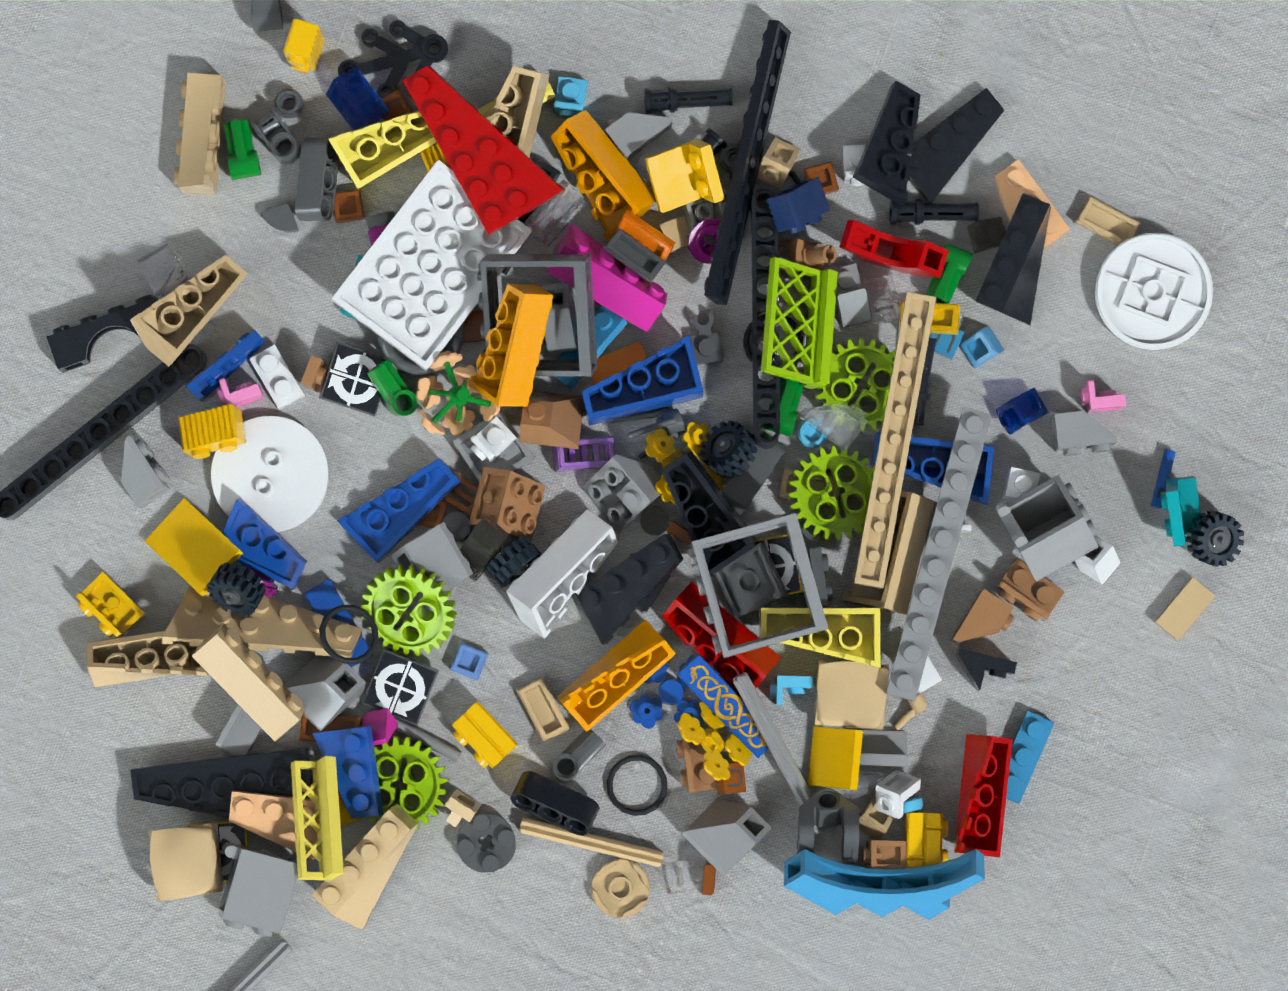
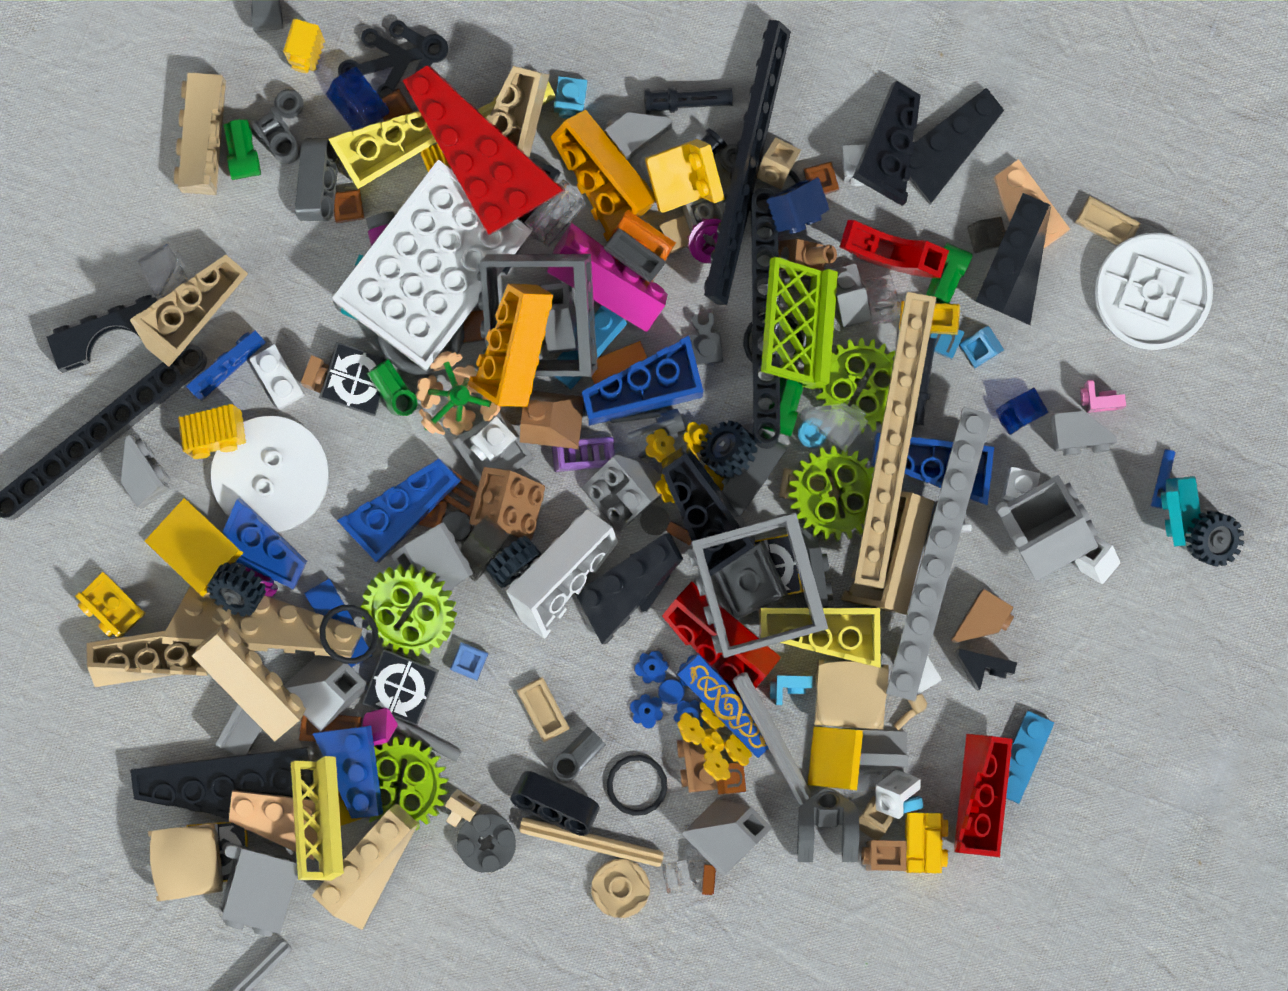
(244, 394): bright pink bracket -> none
(281, 218): dark grey tile -> none
(484, 735): yellow brick -> none
(616, 675): light orange wedge -> none
(882, 891): dark azure arch -> none
(920, 212): black pin -> none
(1035, 596): medium nougat bracket -> none
(1184, 609): tan tile -> none

